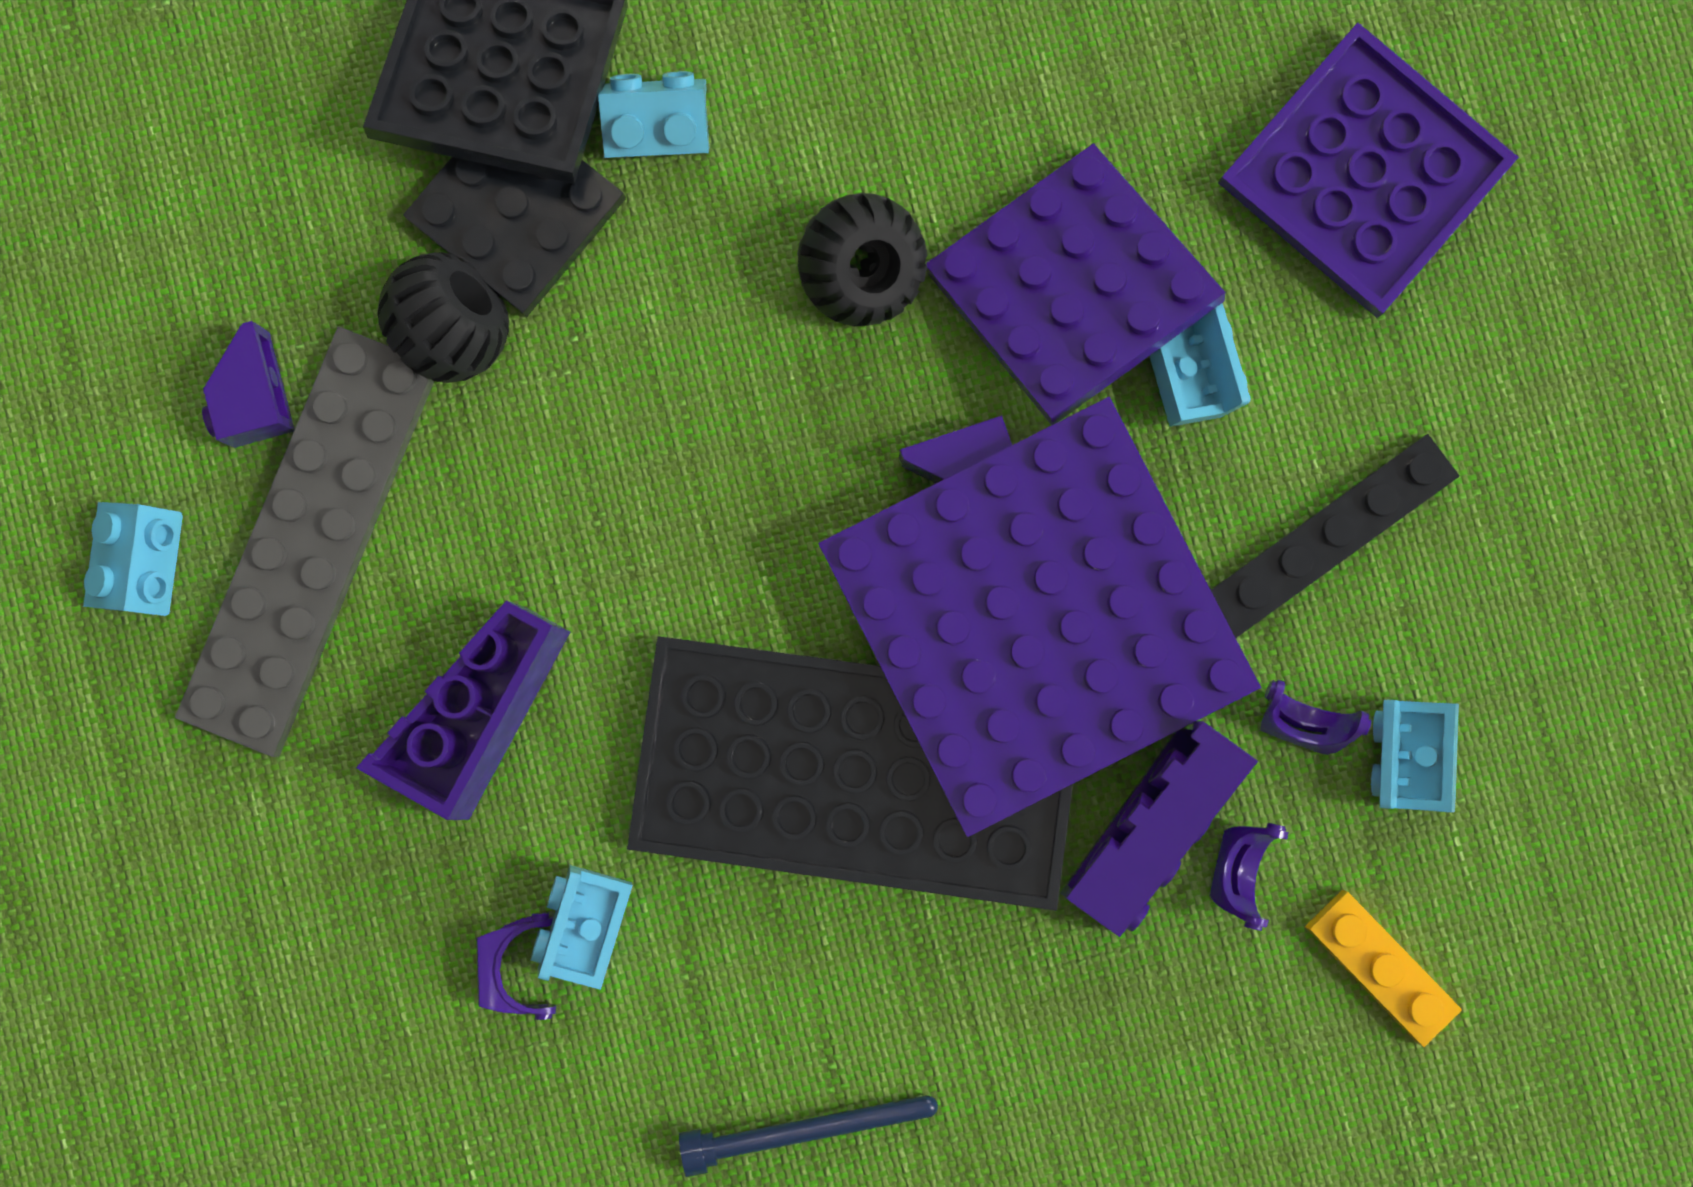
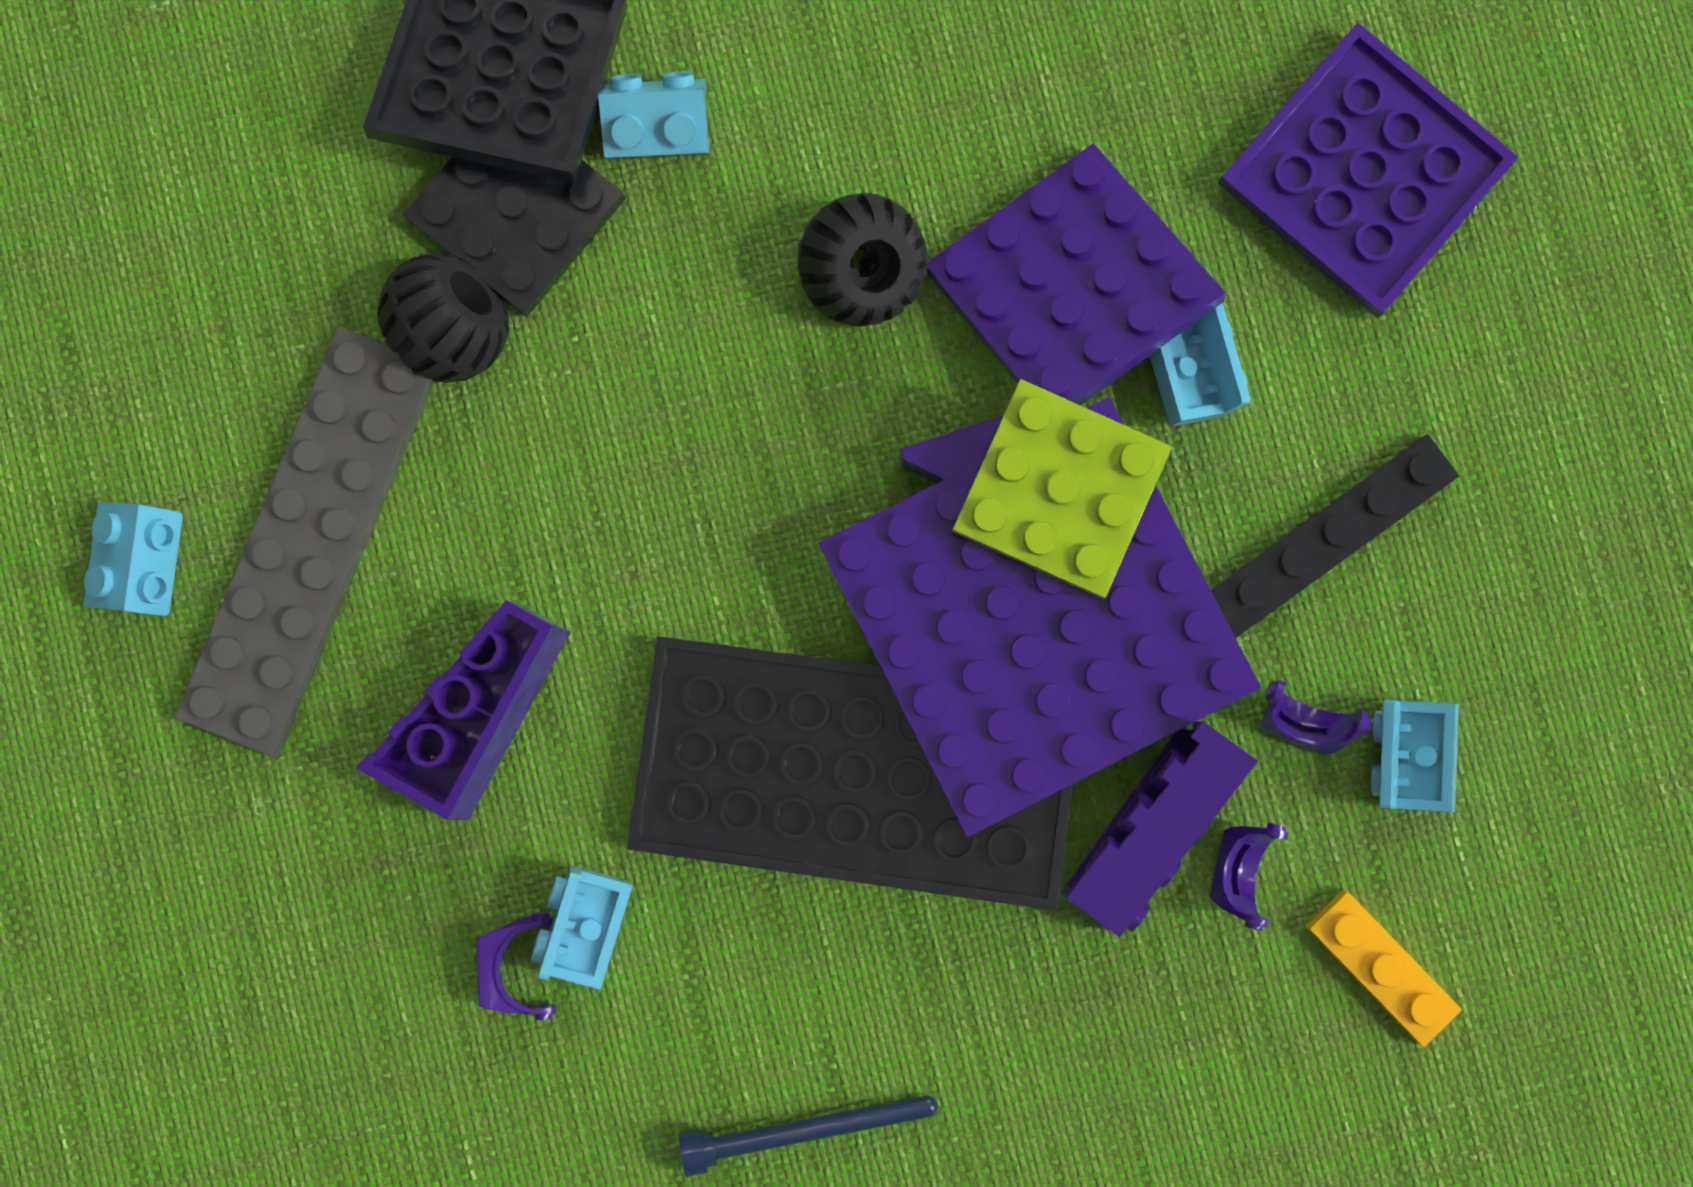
(247, 391): dark purple slope -> none
(1062, 489): none -> lime plate

